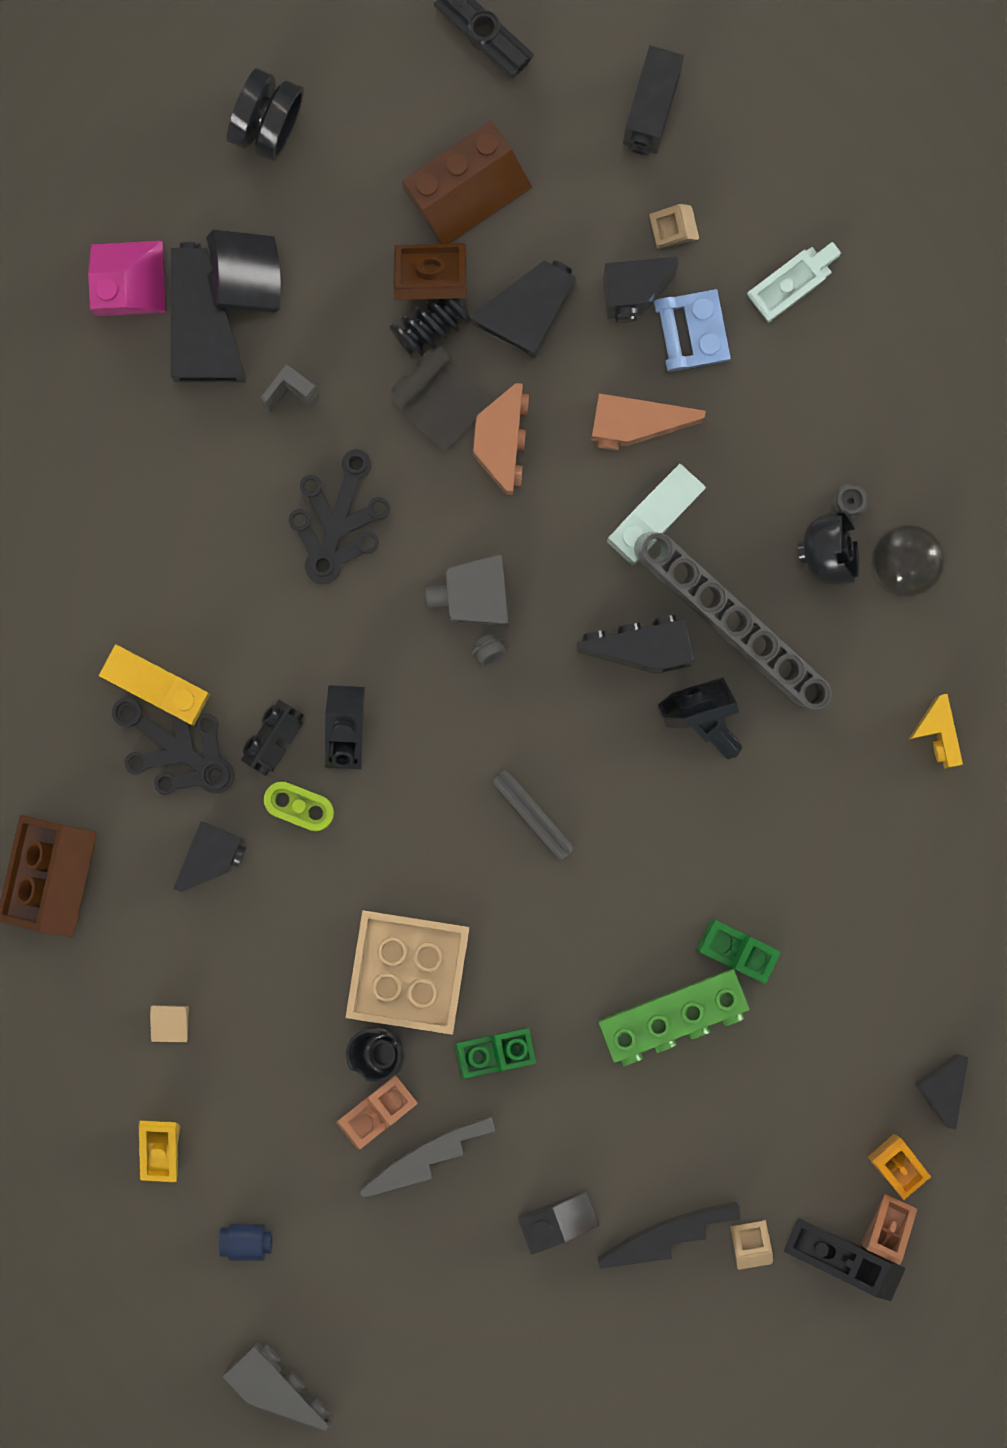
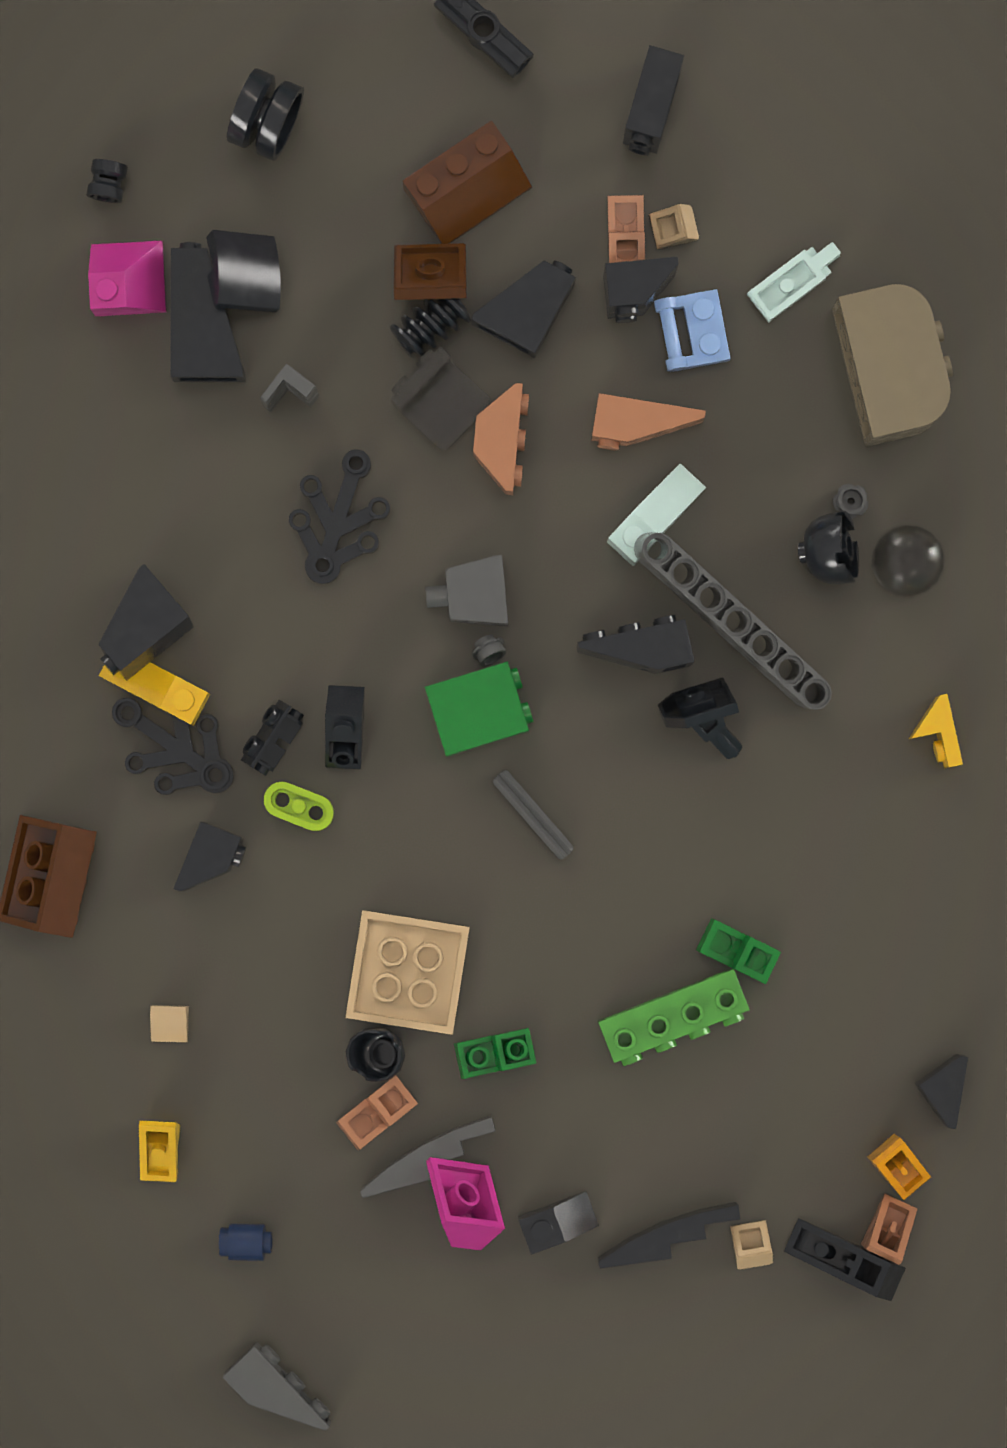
(107, 180): none -> black wheel
(142, 626): none -> black slope
(466, 1202): none -> dark pink slope
(478, 708): none -> green panel
(626, 228): none -> nougat slope
(893, 361): none -> dark tan brick

